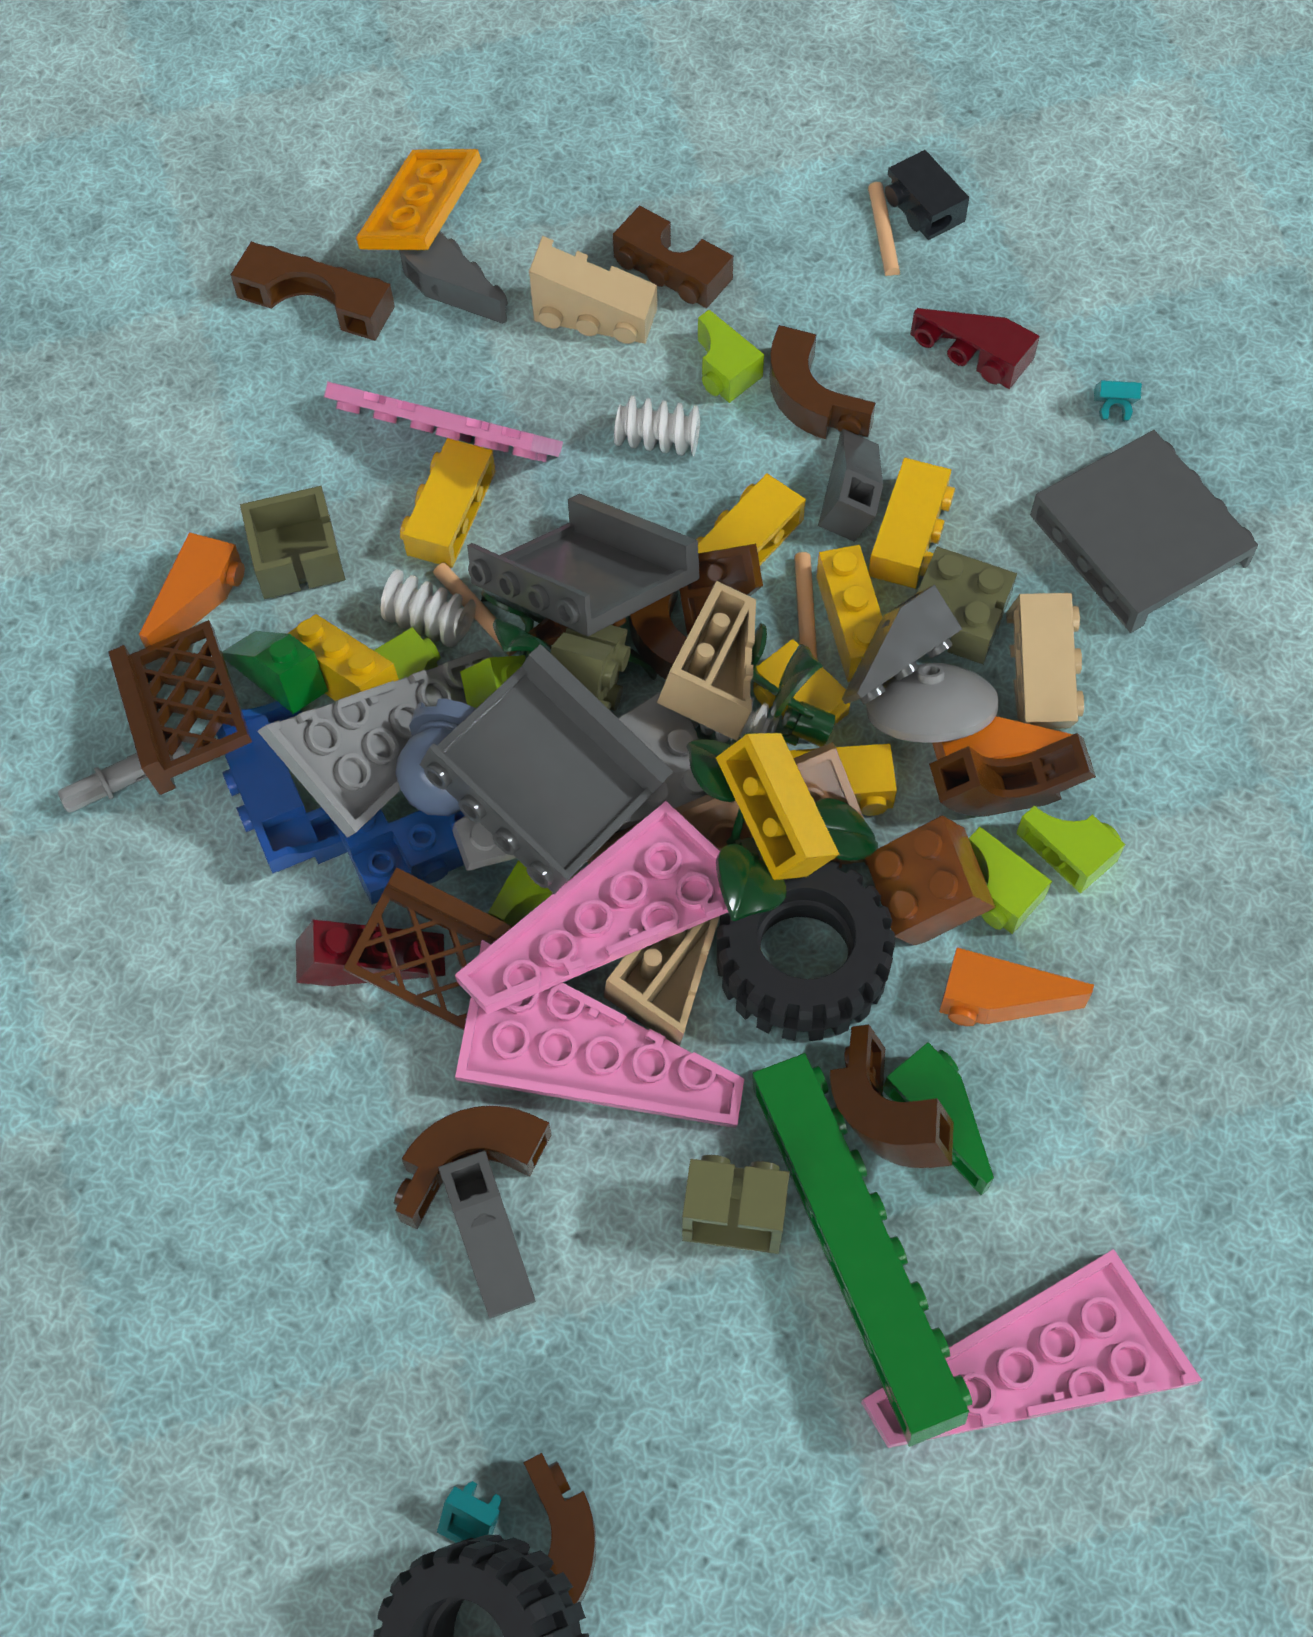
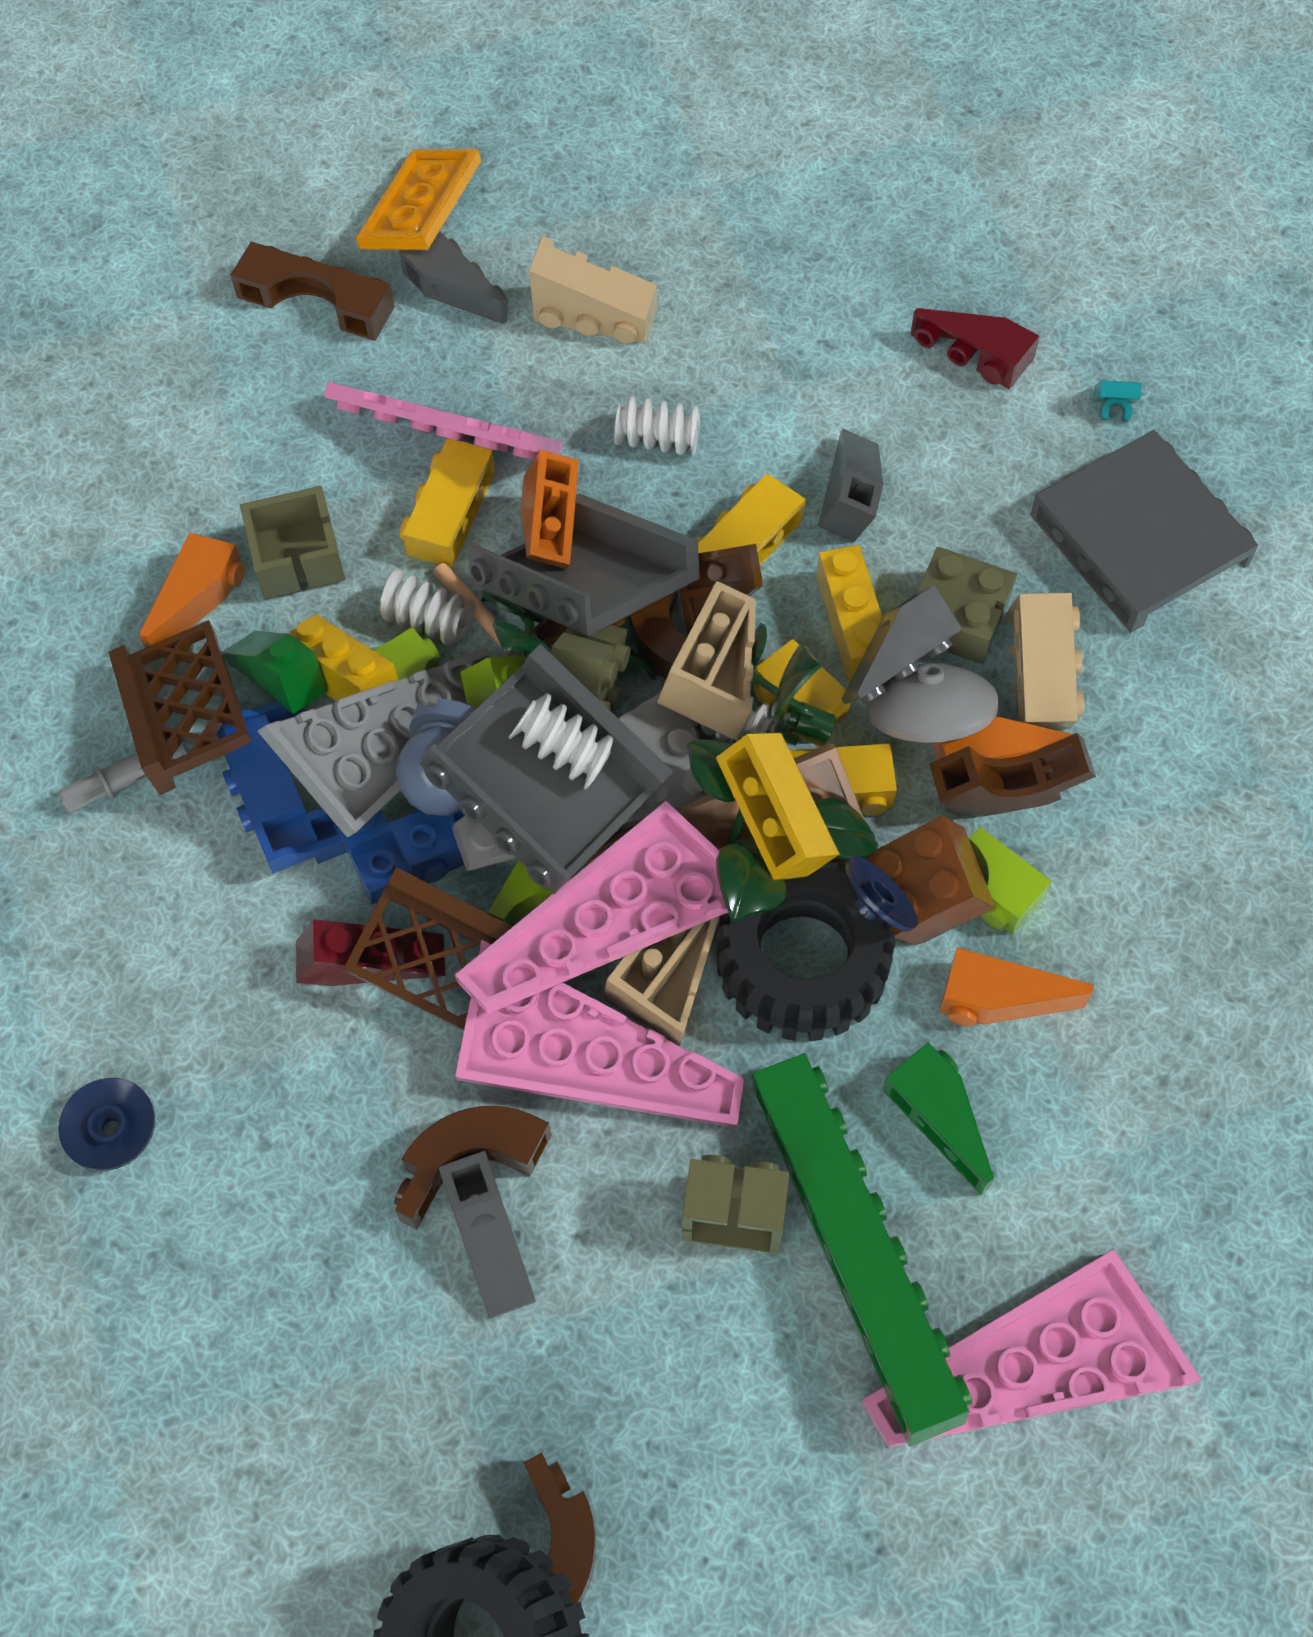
(95, 1106): none -> dark blue dish
(467, 1516): teal tile -> none
(549, 508): none -> orange slope
(563, 739): none -> white piece
(694, 274): reddish brown arch -> none
(730, 360): lime arch -> none
(803, 398): reddish brown arch -> none
(805, 601): light nougat bar -> none
(880, 895): none -> dark blue dish
(883, 229): light nougat bar -> none
(900, 1132): reddish brown arch -> none
(911, 523): yellow brick -> none
(926, 195): black brick -> none
(1075, 849): lime arch -> none

